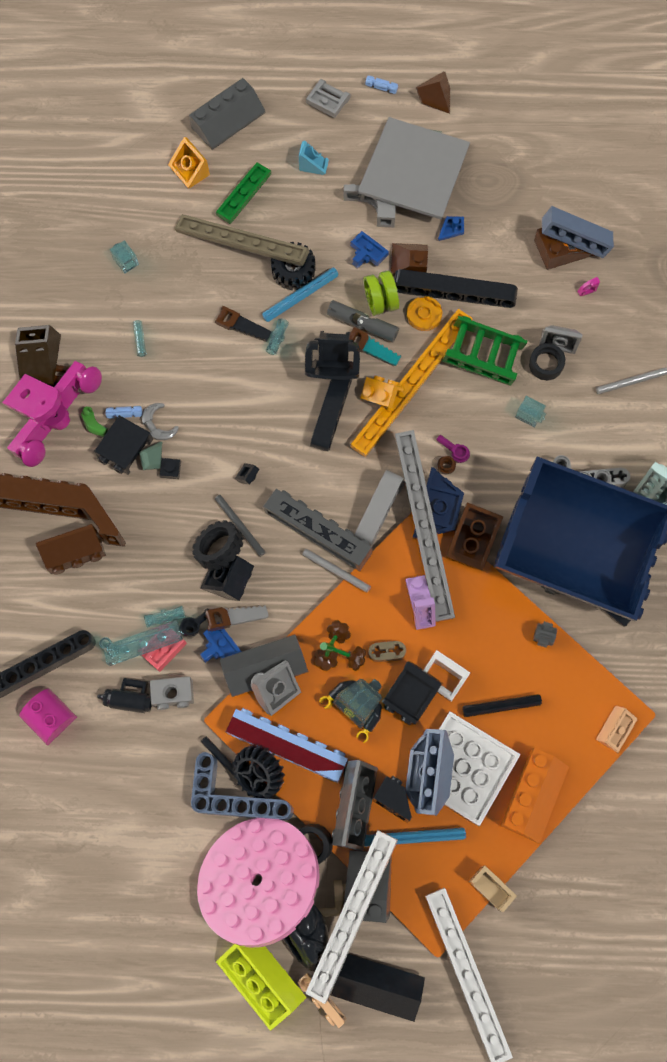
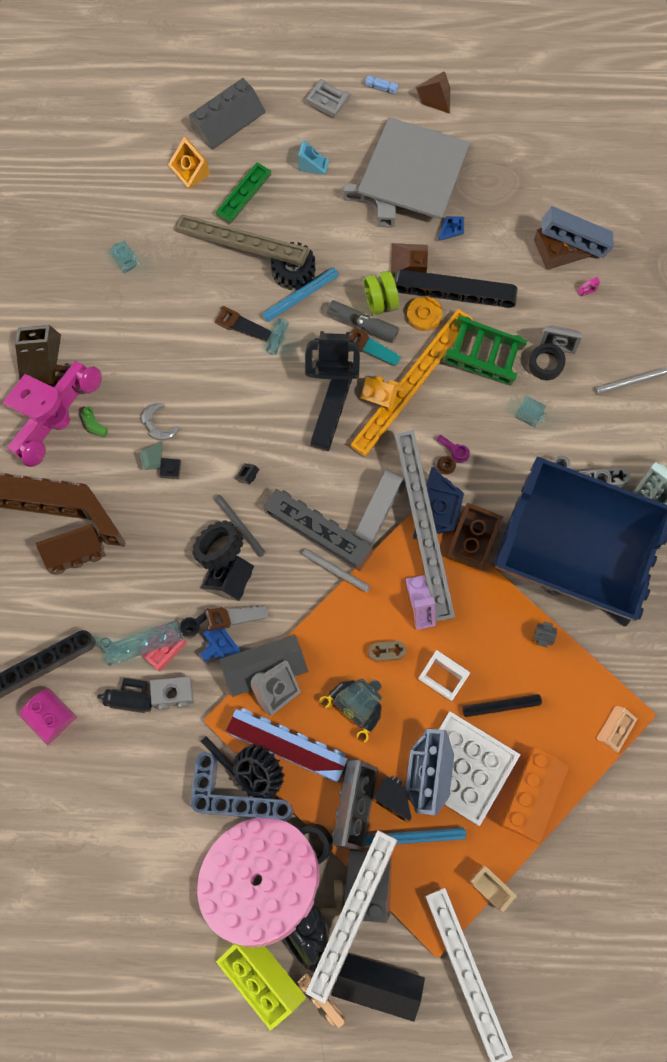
(122, 444): black panel -> none
(124, 411): light blue axle -> none
(139, 338): clear light blue piece -> none
(164, 616): clear light blue pin -> none
(328, 654): reddish brown plant -> none
(367, 250): blue hinge -> none
(411, 693): black panel -> none

